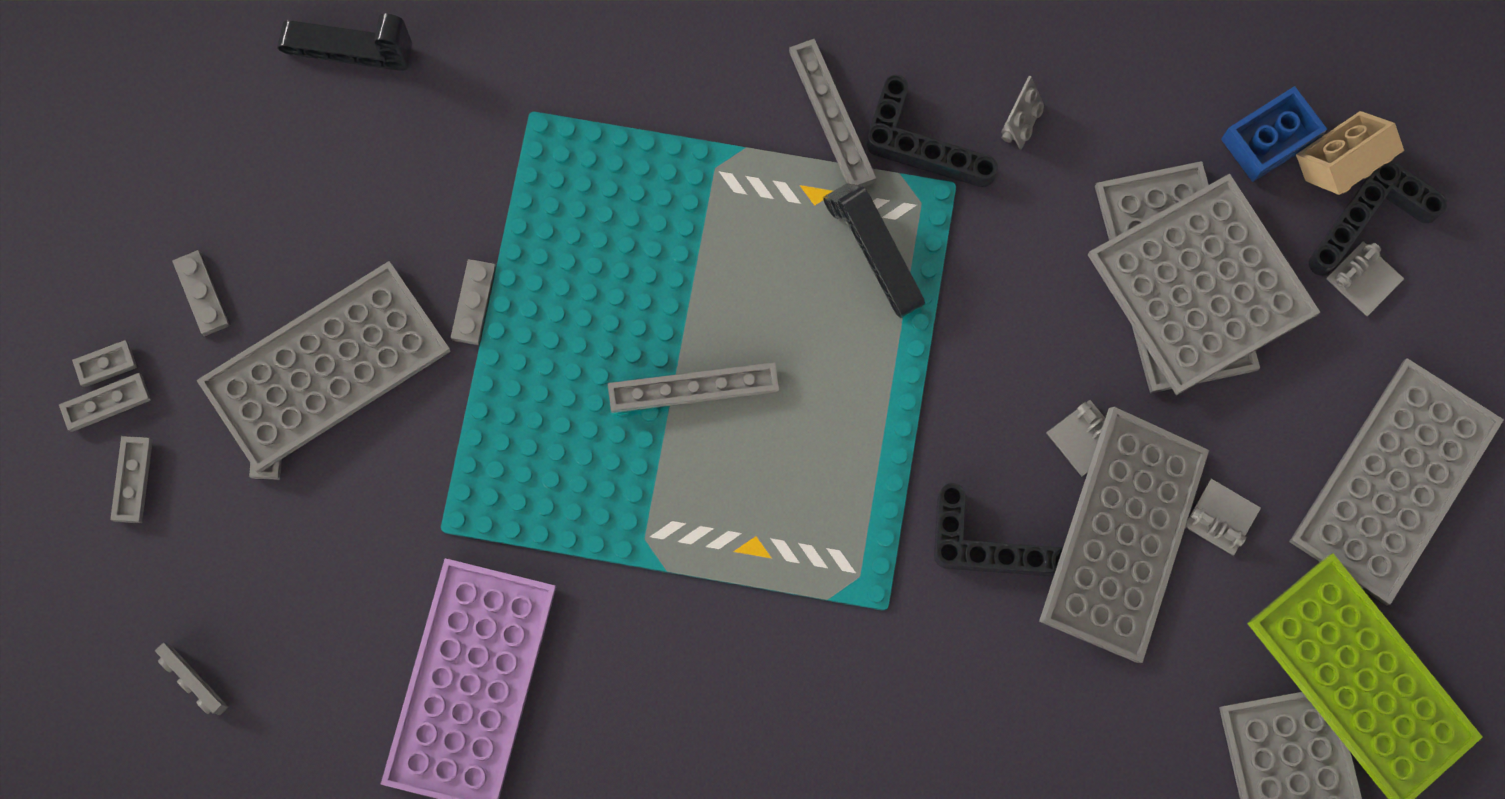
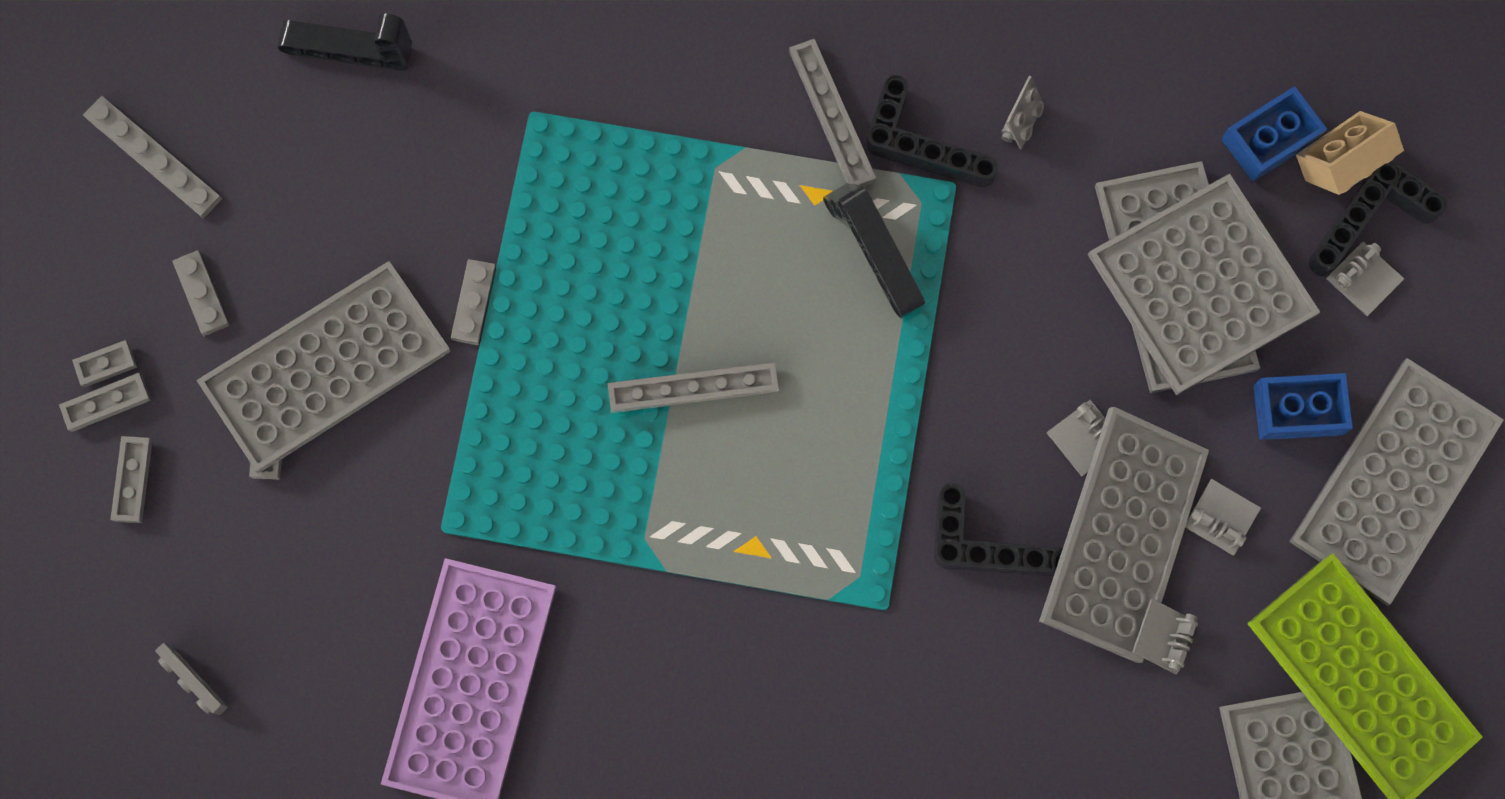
(152, 157): none -> light grey plate
(1165, 636): none -> light grey hinge
(1302, 406): none -> blue brick

